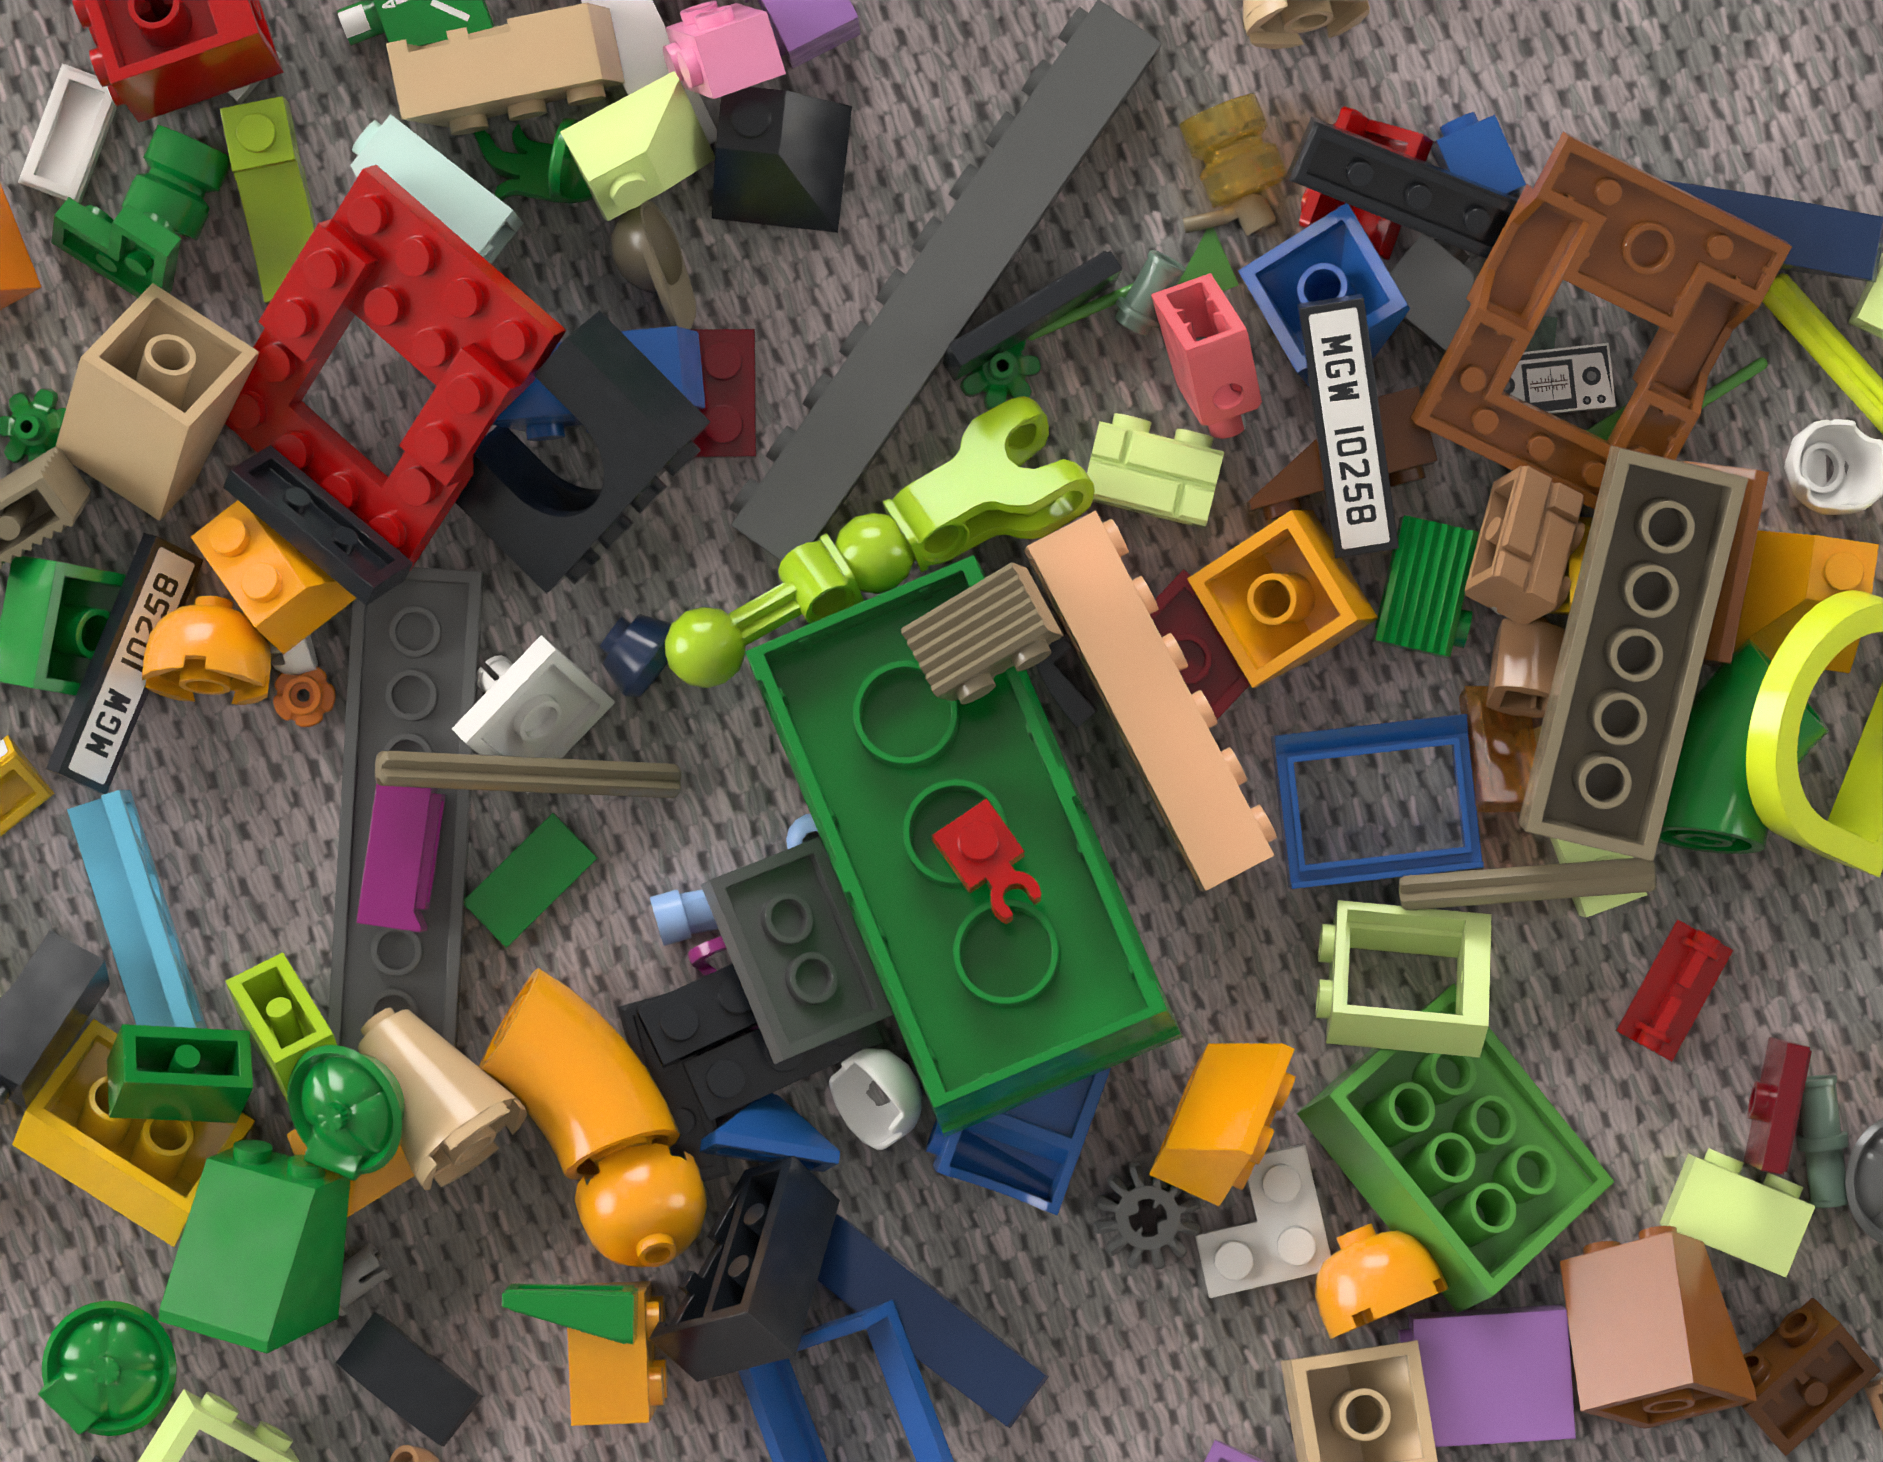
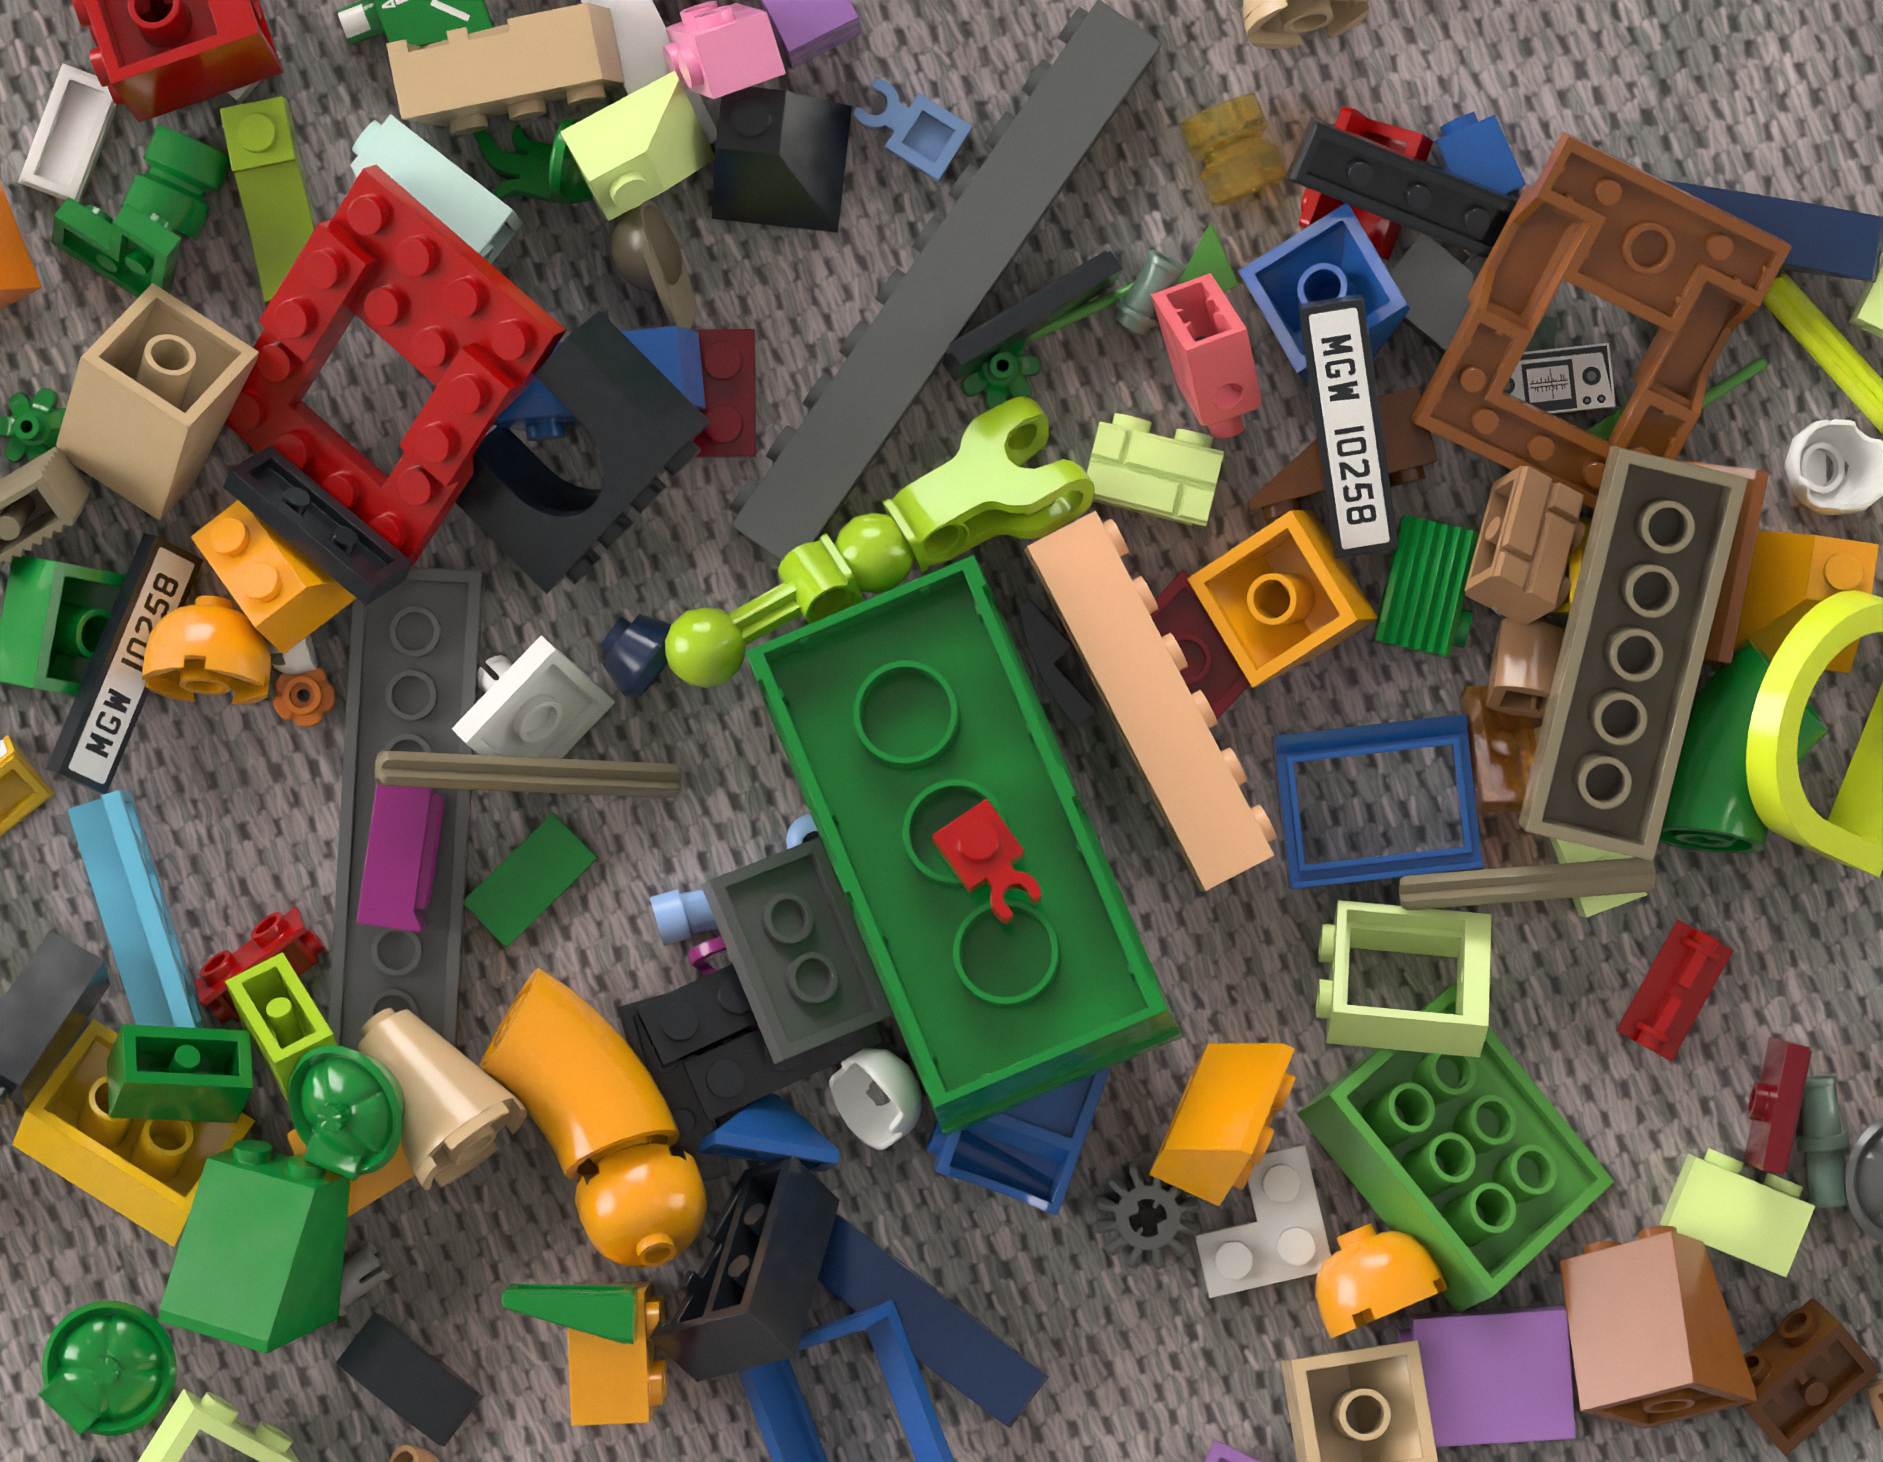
(269, 938): none -> red hinge
(922, 134): none -> medium blue plate
(983, 634): dark tan brick -> none
(1251, 211): dark tan hand -> none

